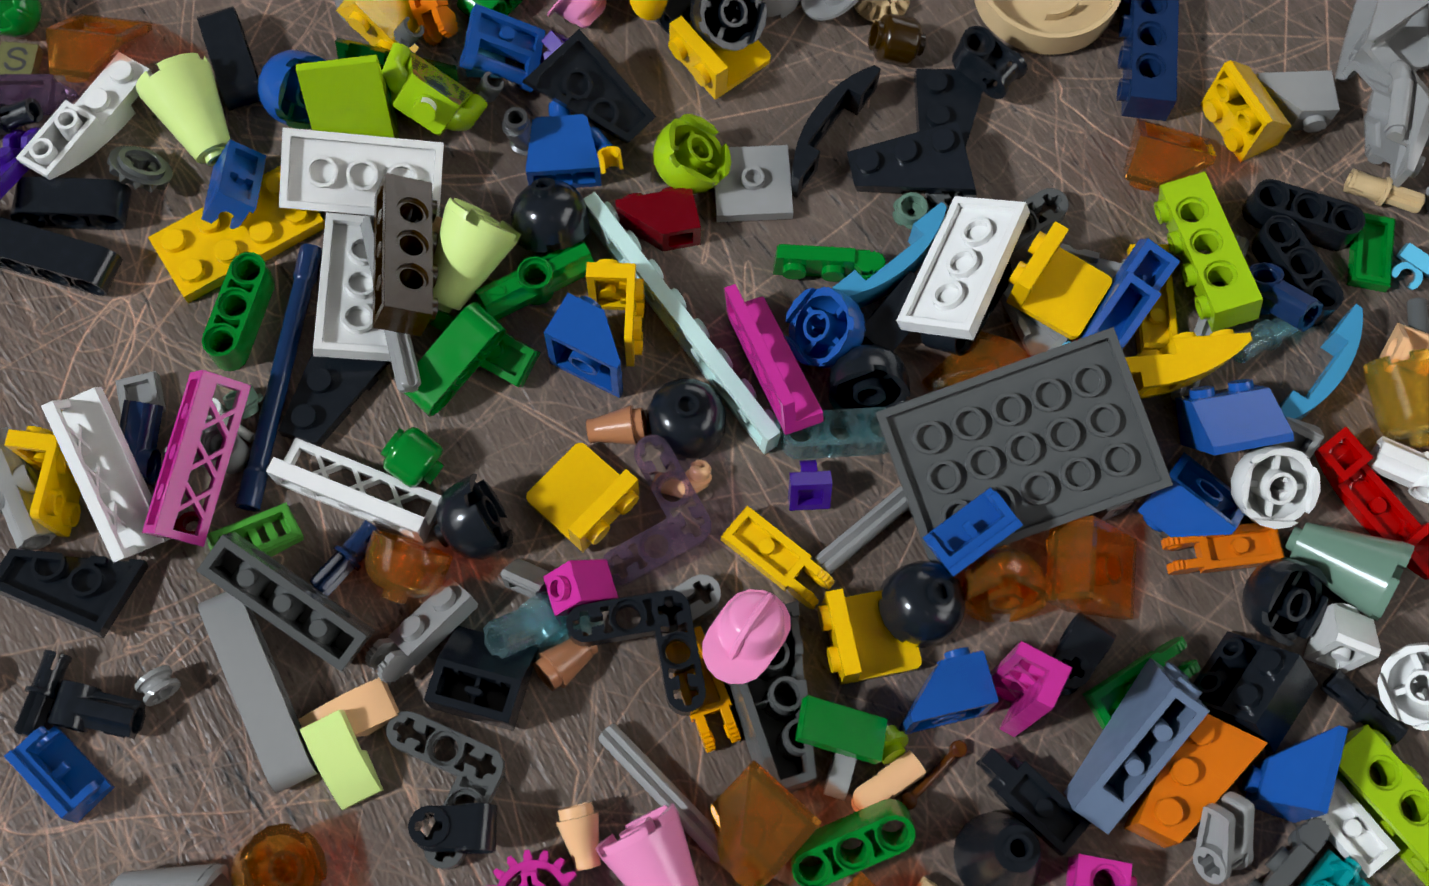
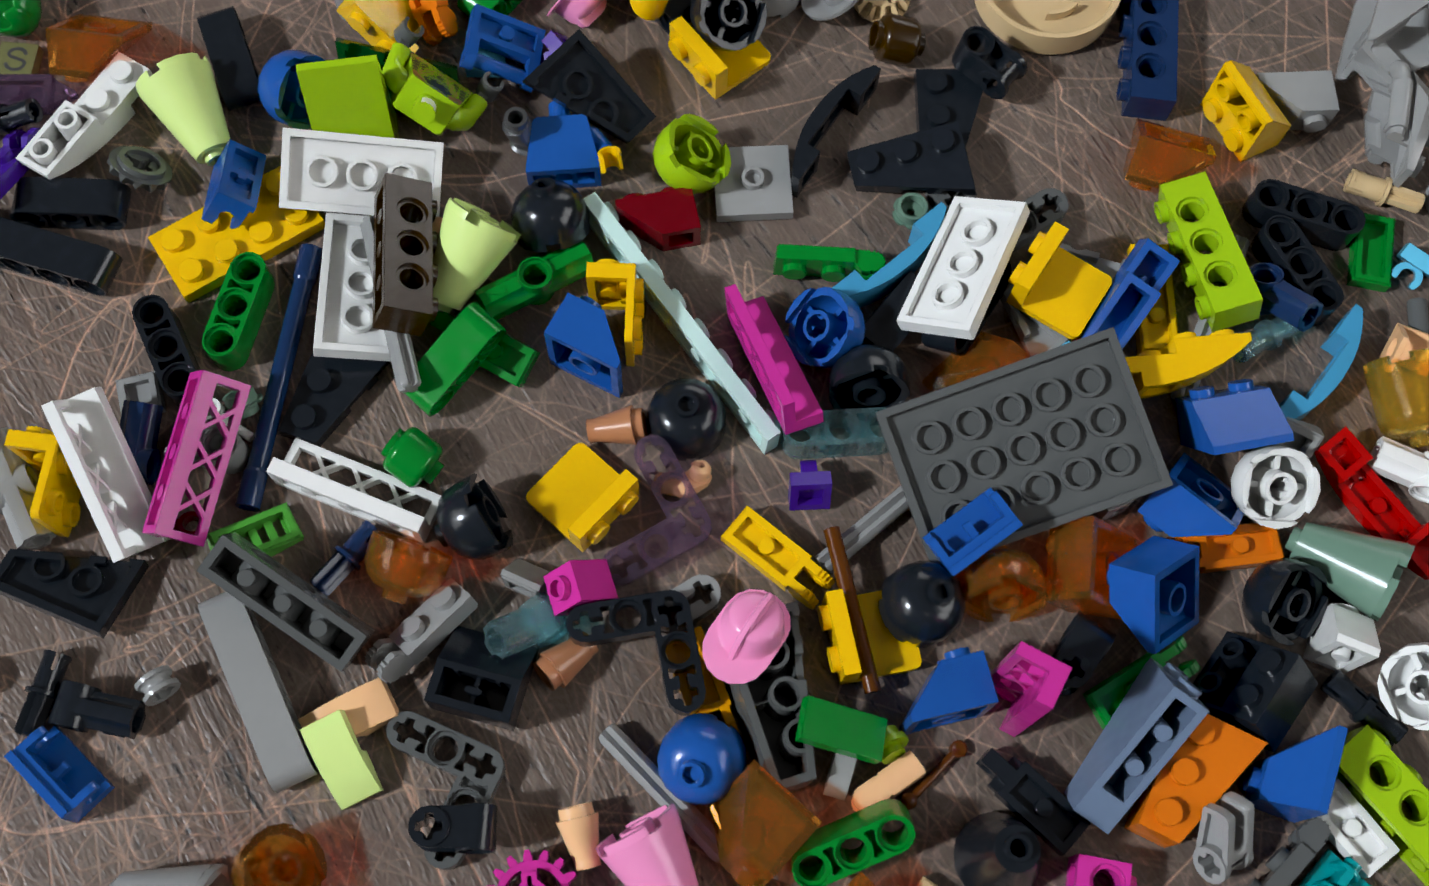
(160, 338): none -> black beam
(701, 759): none -> blue cylinder
(845, 580): none -> reddish brown bar
(1156, 590): none -> blue slope

